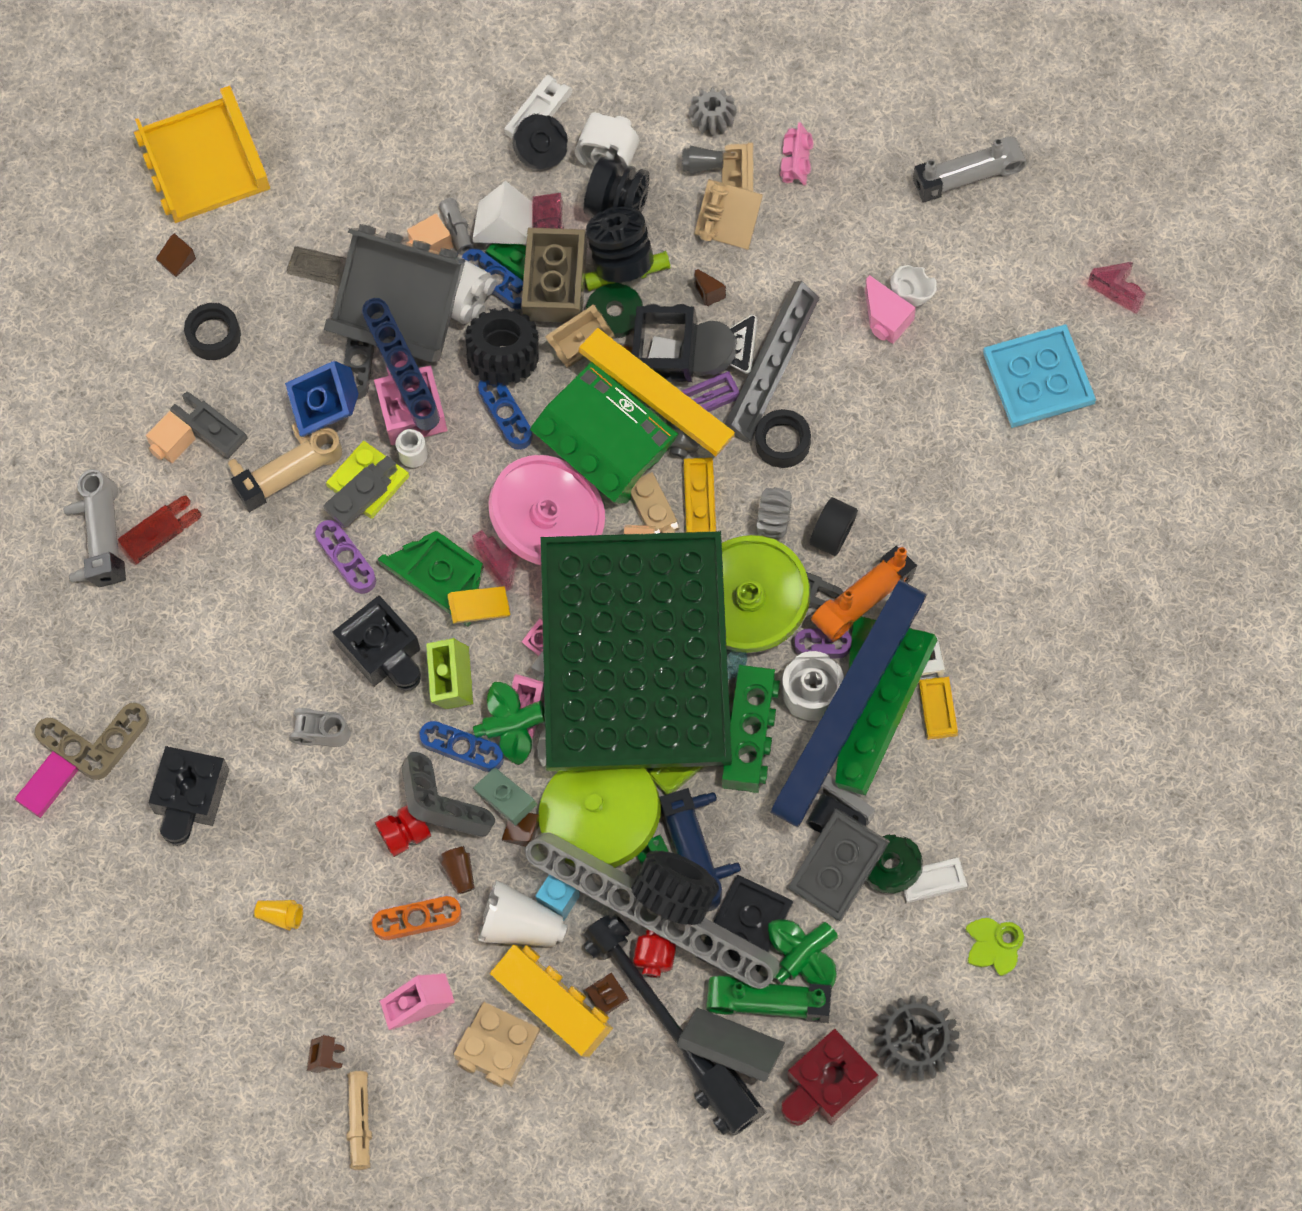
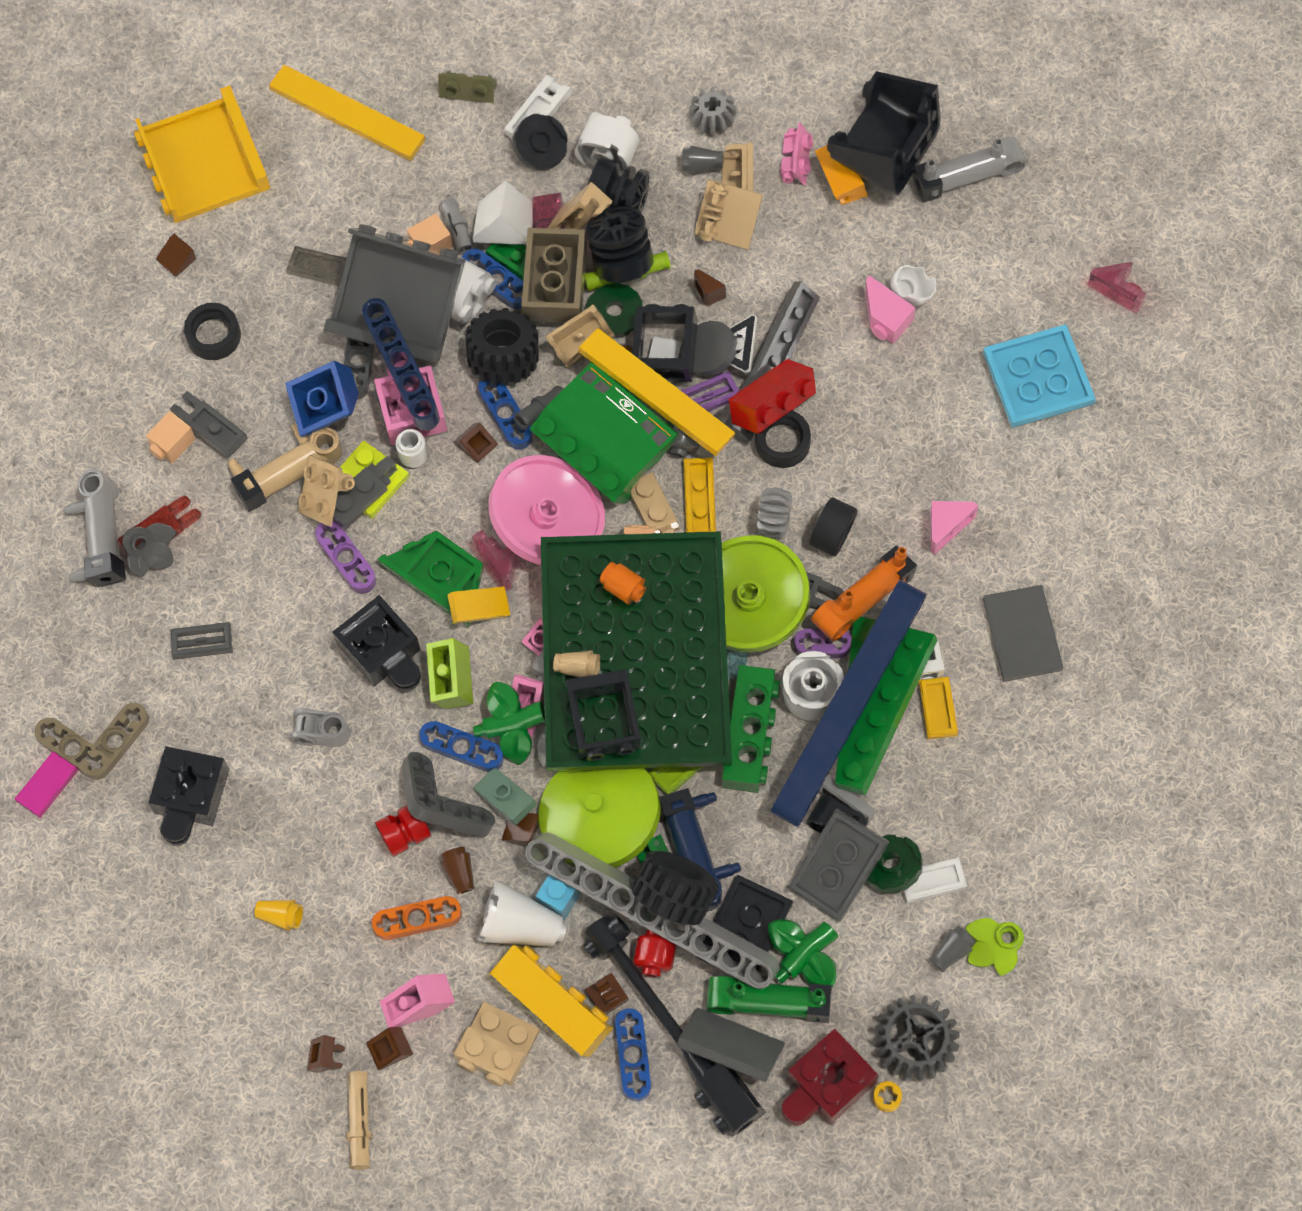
(151, 551): none -> dark grey plate
(201, 651): none -> dark grey tile
(321, 489): none -> tan hinge
(347, 112): none -> yellow tile
(389, 1047): none -> reddish brown slope
(467, 88): none -> olive hinge
(476, 442): none -> reddish brown slope
(531, 412): none -> dark grey pin
(577, 663): none -> tan cone
(581, 208): none -> tan hinge
(596, 686): none -> black window
(623, 582): none -> orange brick
(644, 1076): none -> blue beam
(772, 396): none -> red brick
(844, 183): none -> light orange hinge
(890, 132): none -> black windscreen
(896, 1092): none -> yellow bush
(947, 520): none -> bright pink slope
(953, 948): none -> dark grey cone
(1022, 633): none -> dark grey tile

